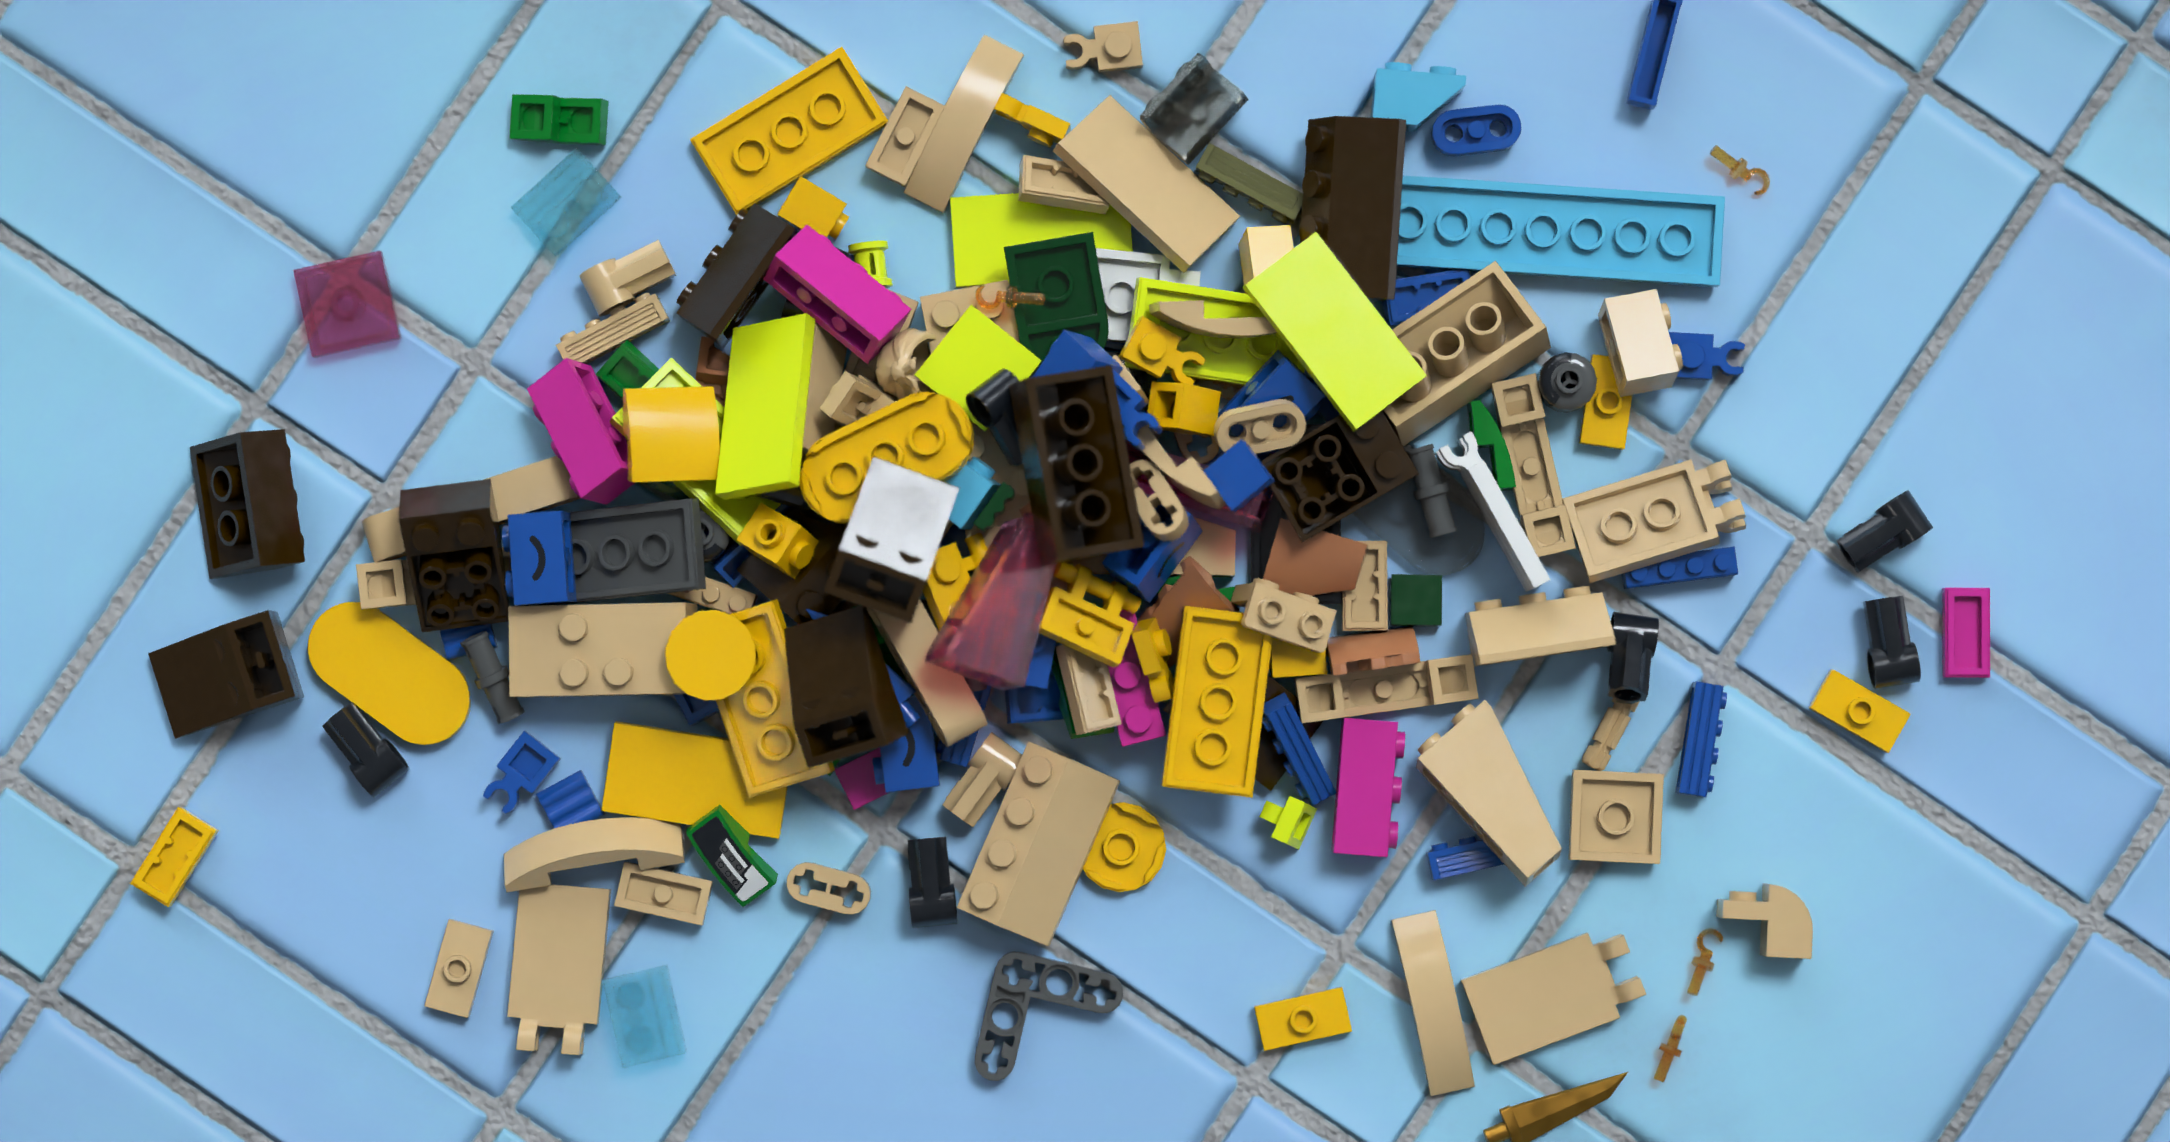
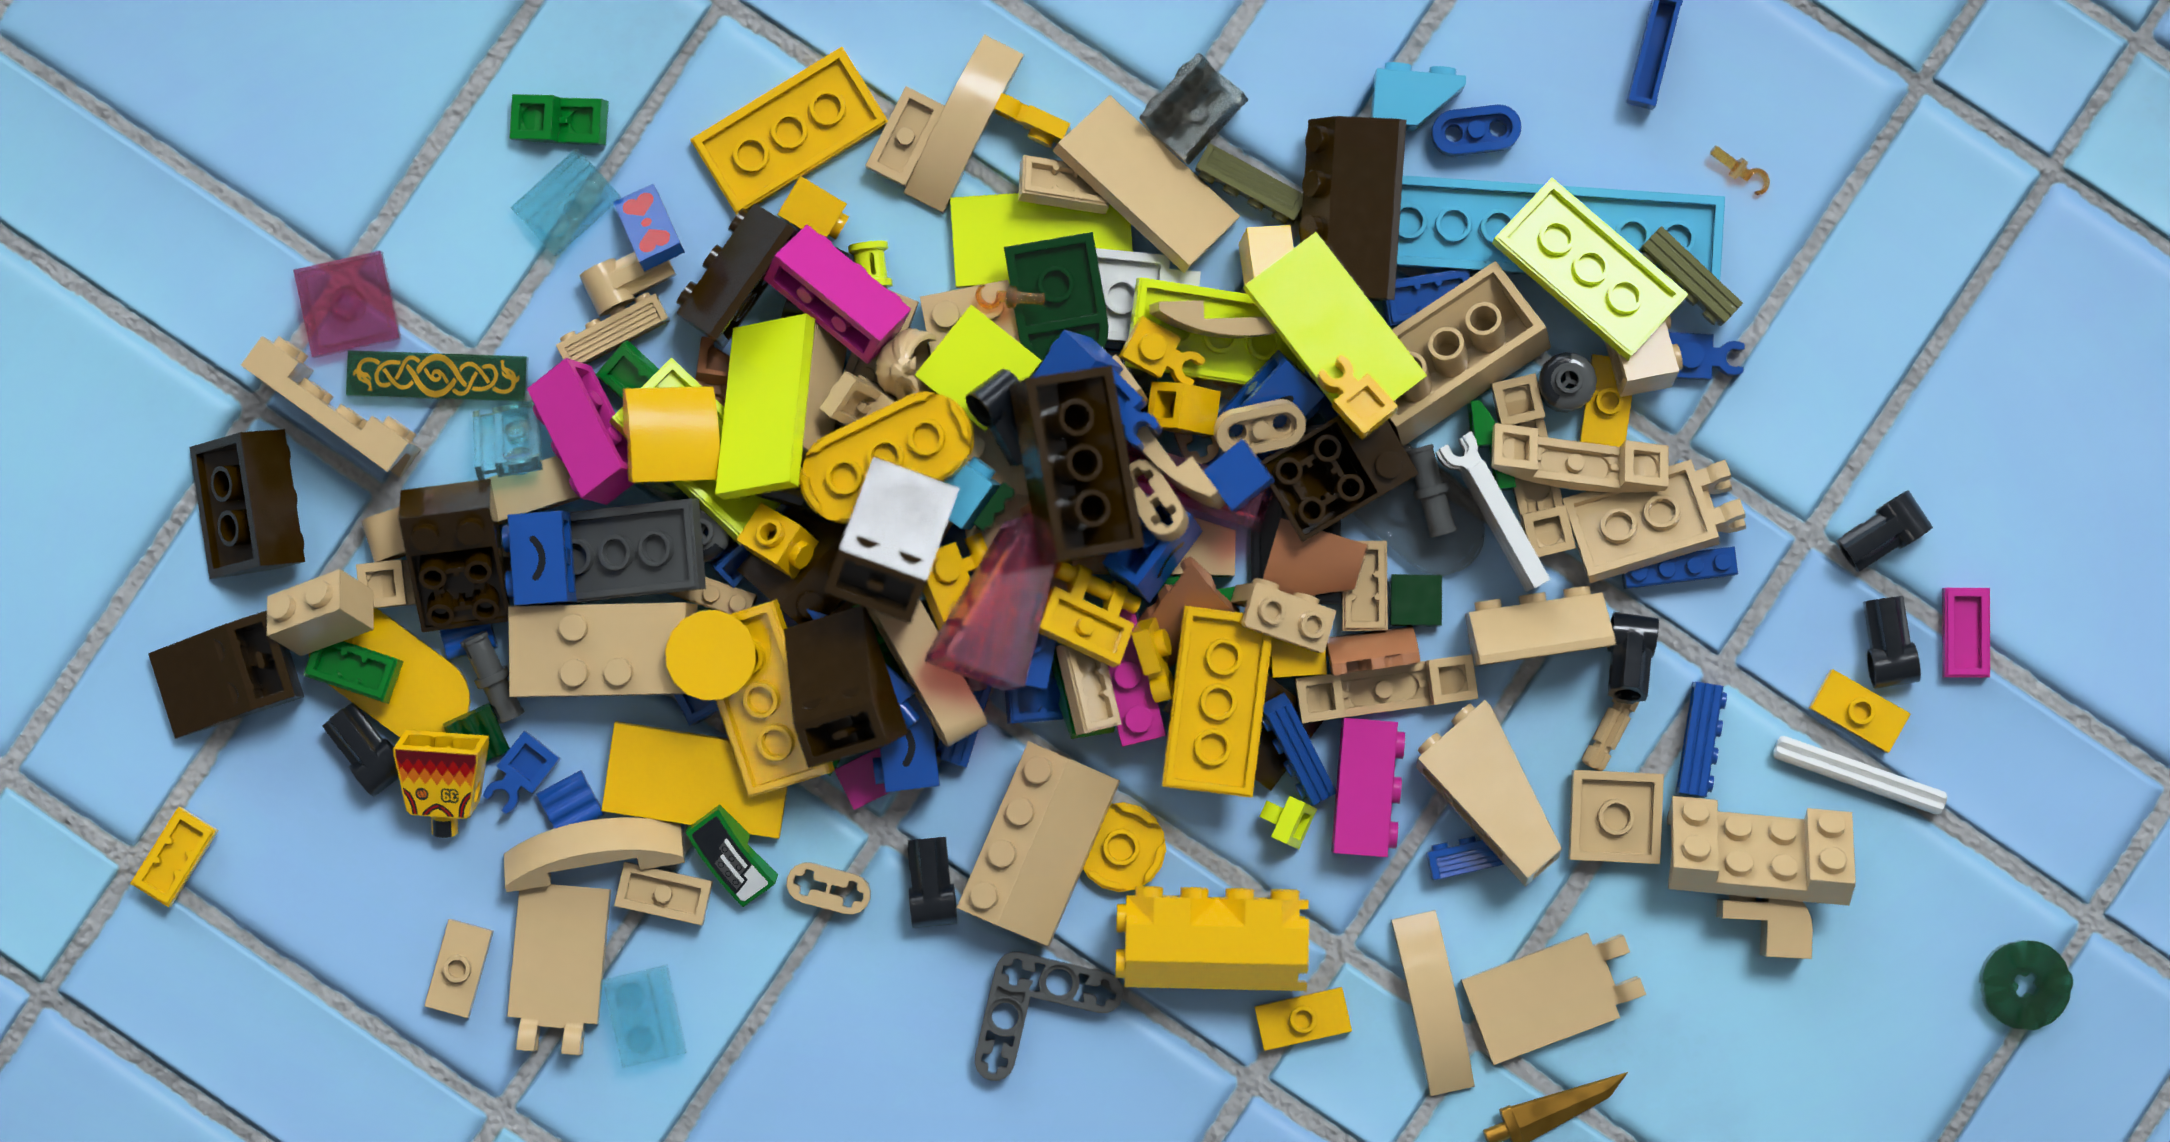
(283, 369): none -> tan piece
(320, 612): none -> tan brick
(355, 670): none -> green plate
(437, 376): none -> clear green tile
(441, 776): none -> torso
(480, 722): none -> dark green piece
(507, 441): none -> clear light blue plate
(648, 227): none -> tile
(988, 773): tan piece -> none
(1114, 48): tan plate -> none
(1213, 940): none -> yellow brick
(1360, 401): none -> yellow plate
(1579, 465): none -> tan slope
(1589, 269): none -> tile
(1670, 1049): clear orange hand -> none
(1691, 276): none -> olive piece
(1703, 962): clear orange hand -> none
(1761, 853): none -> tan piece
(1860, 775): none -> white axle
(2051, 981): none -> clear green plate

